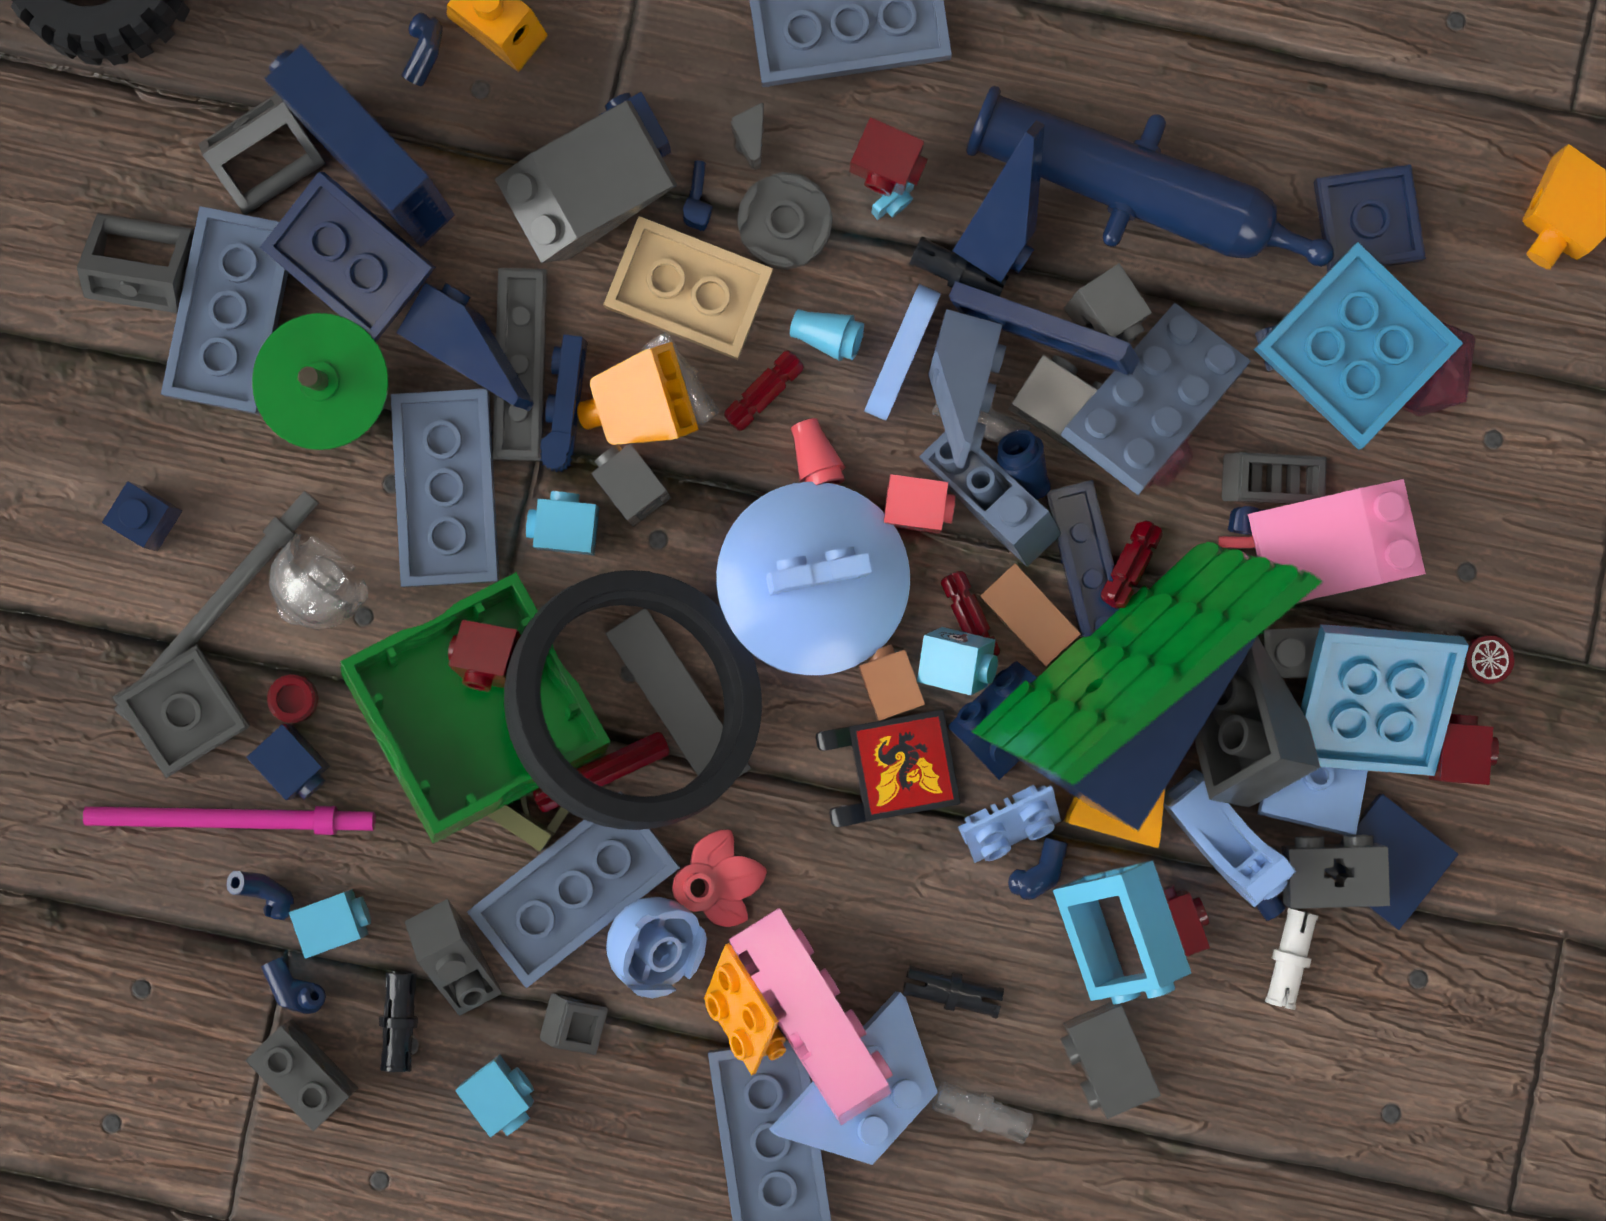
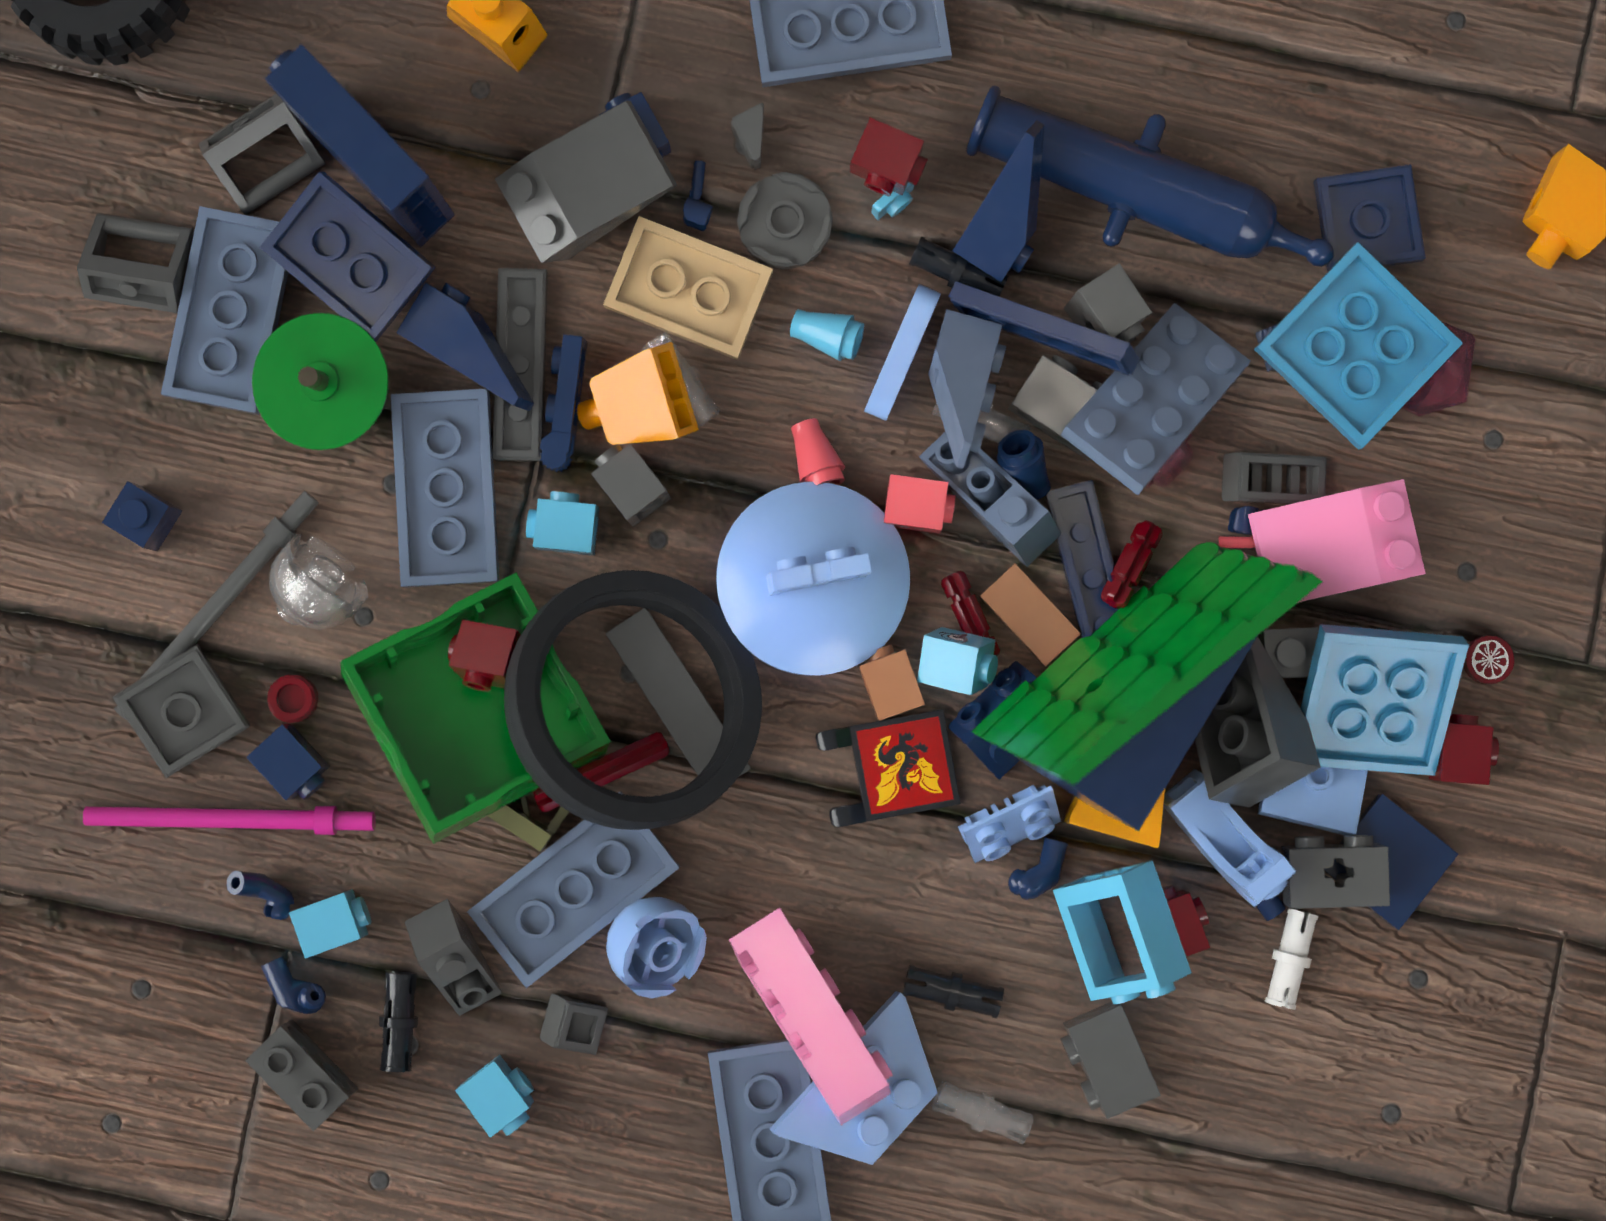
(426, 50): dark blue arm -> none
(725, 879): coral plate -> none
(743, 1012): light orange hinge -> none
(763, 390): dark red axle -> none

